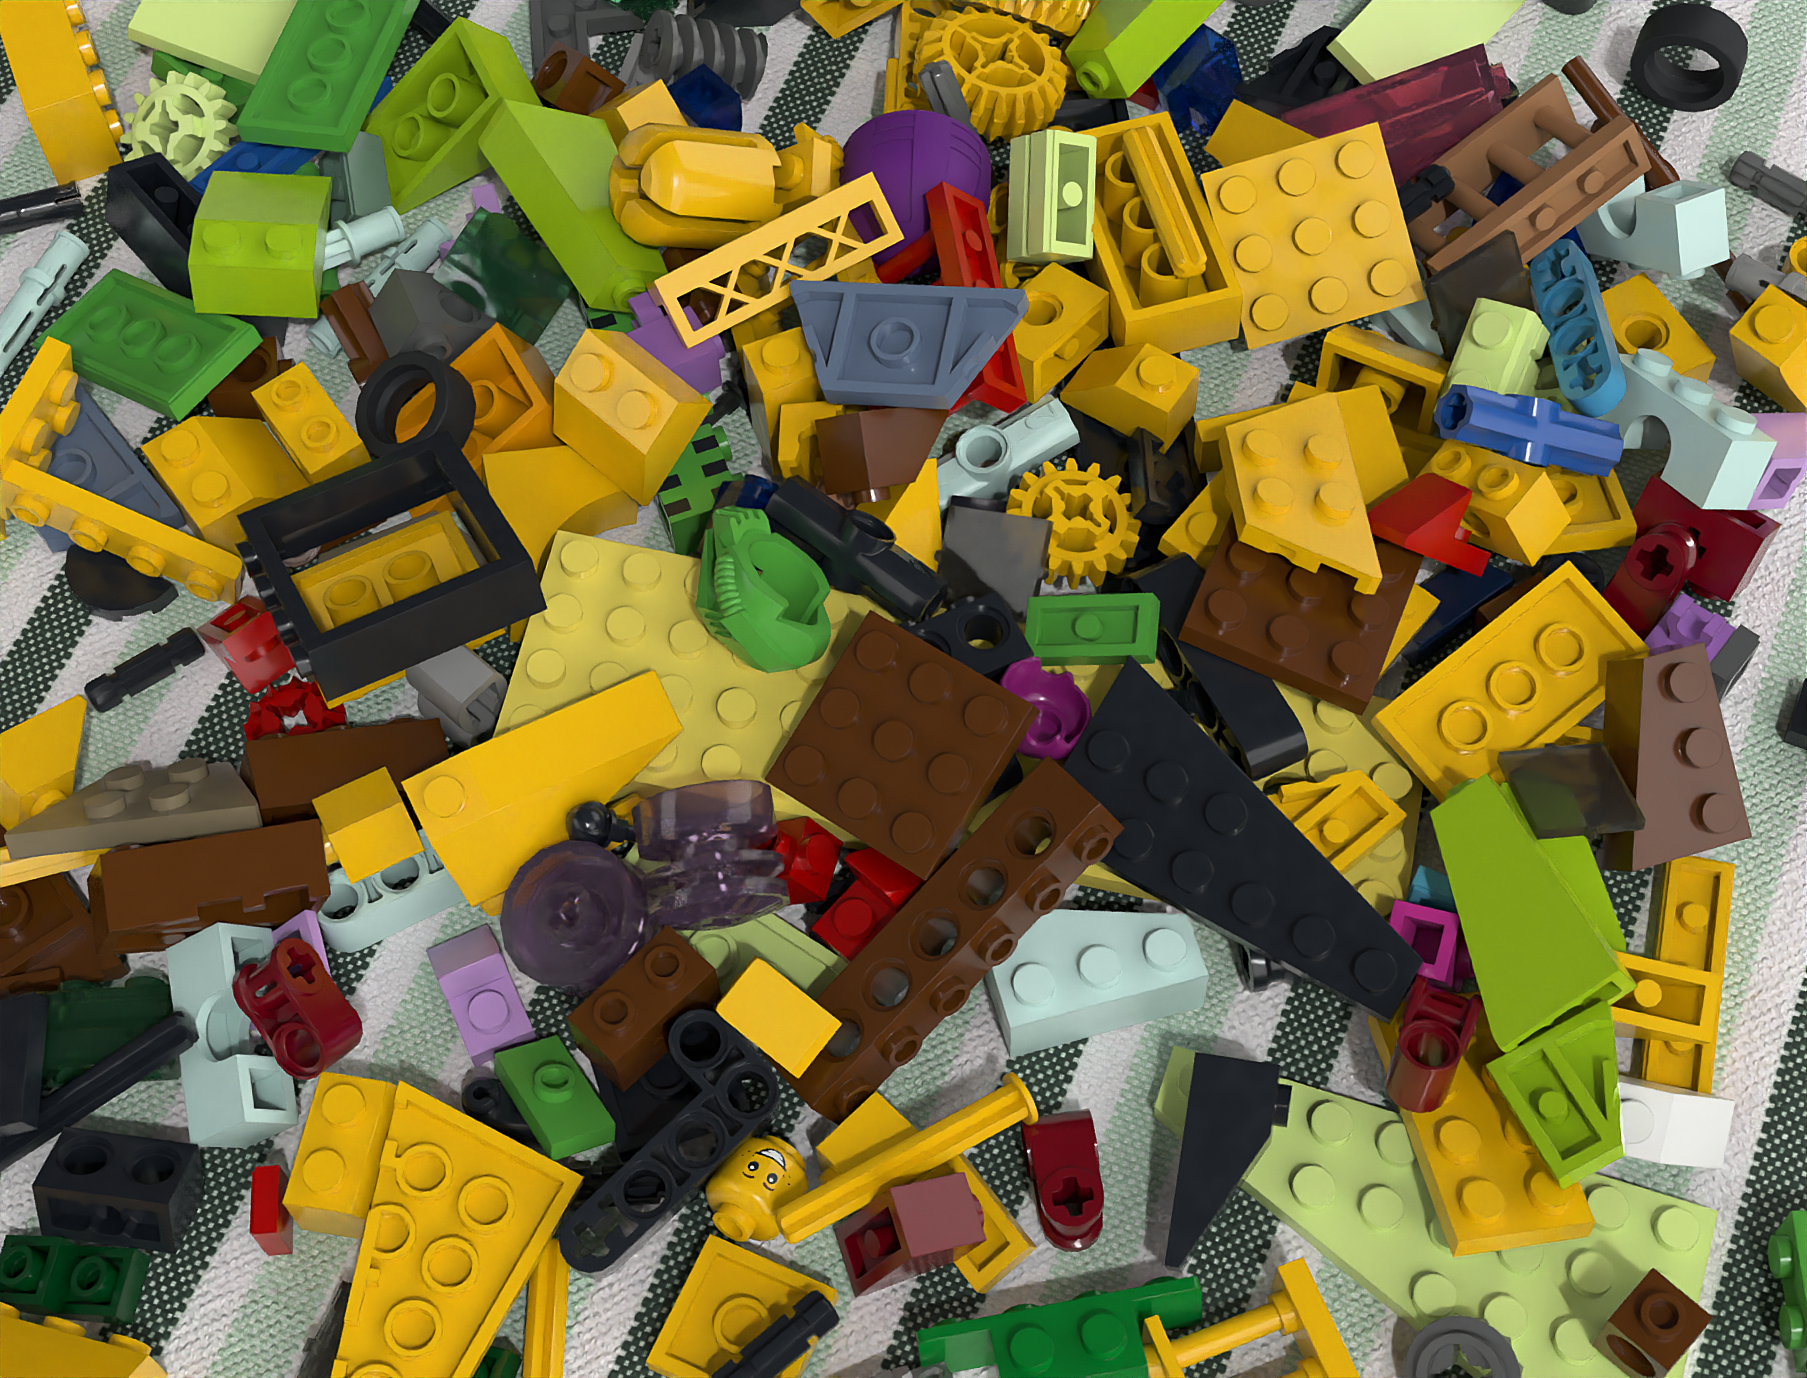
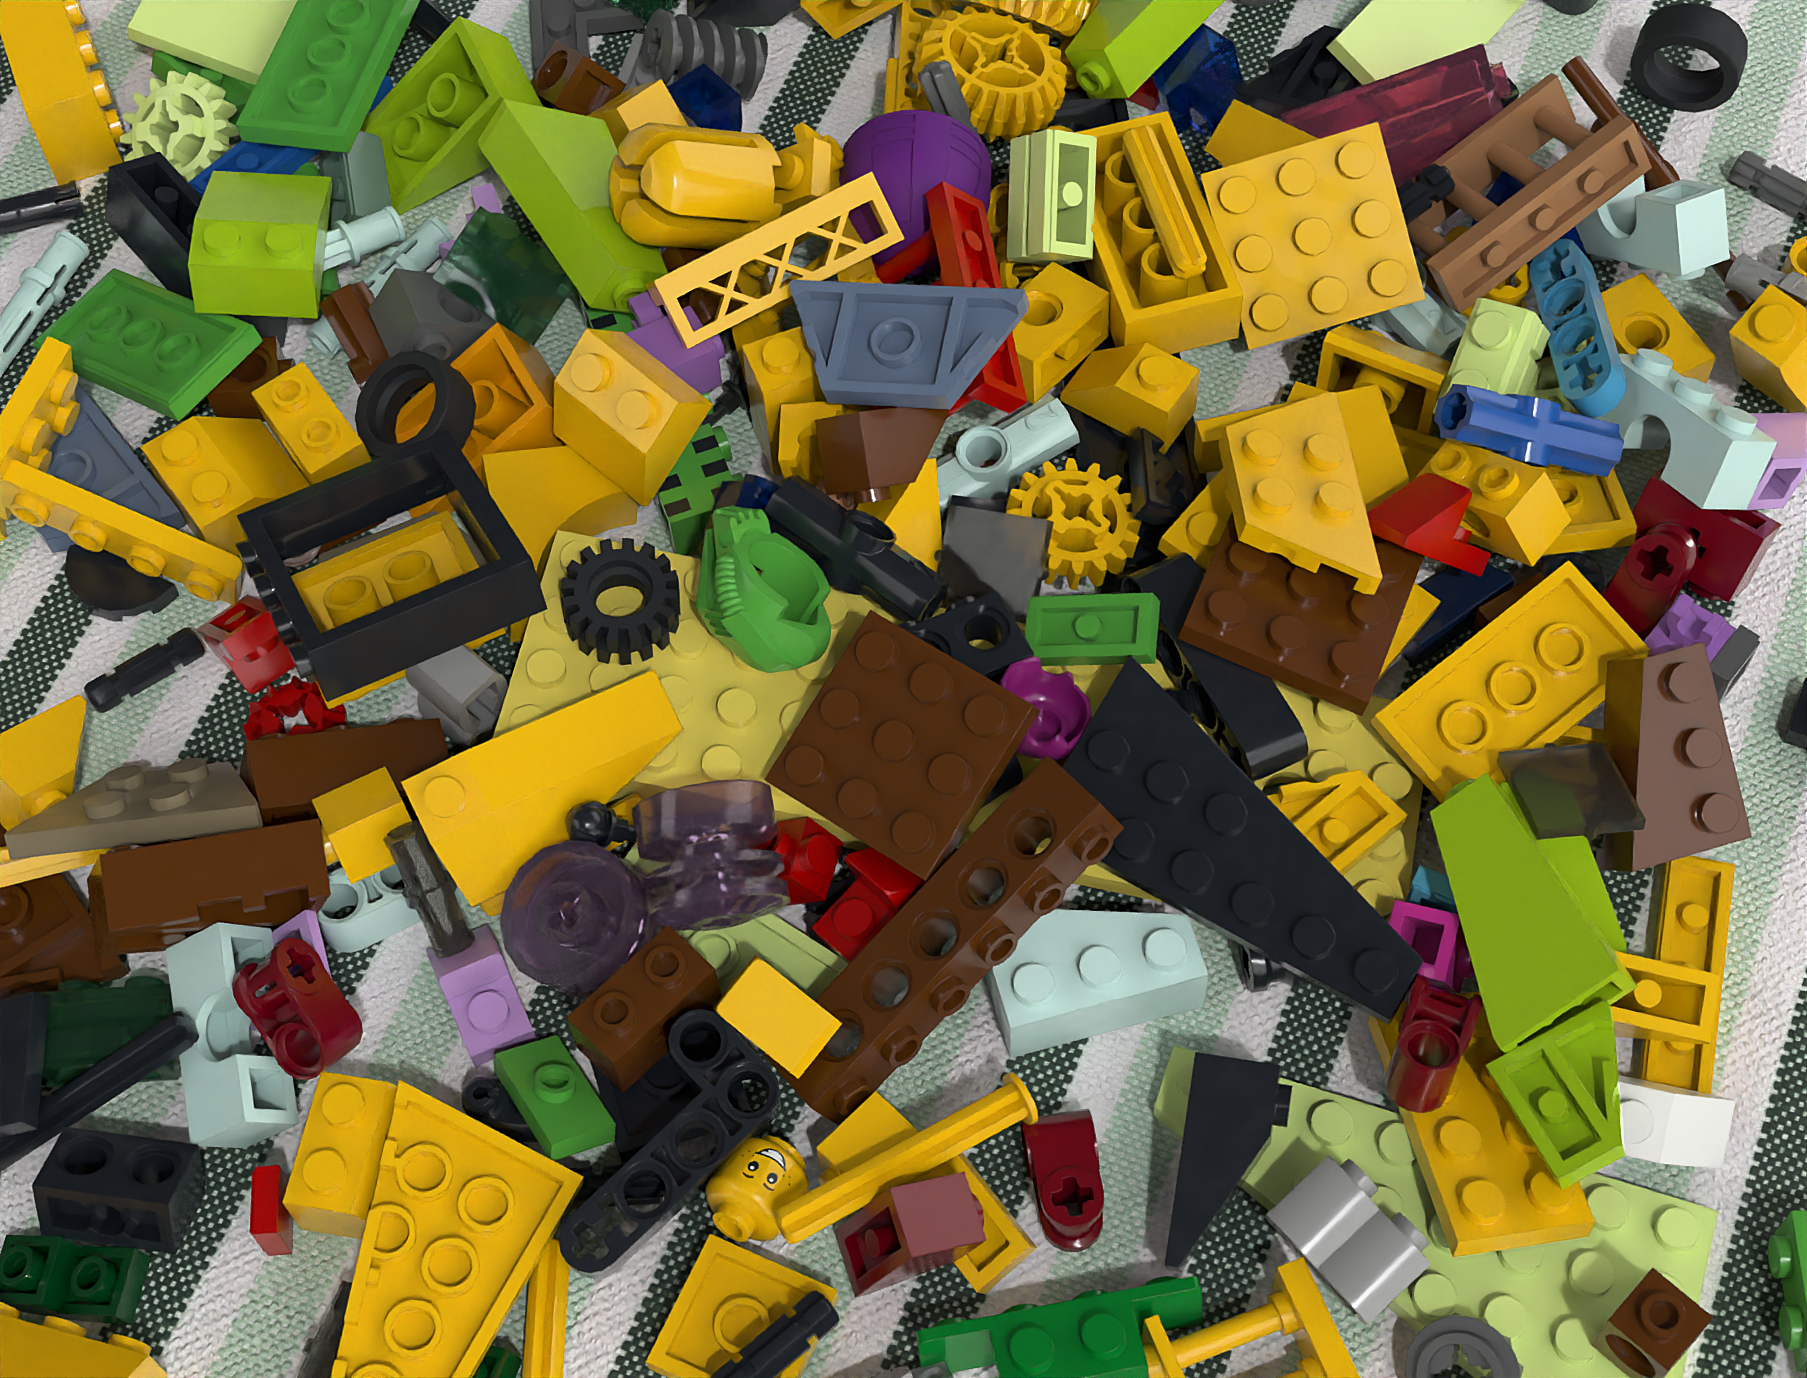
(429, 889): none -> clear smoke pin
(616, 569): none -> black tyre
(1349, 1238): none -> light grey brick
(1486, 272): clear smoke piece -> none

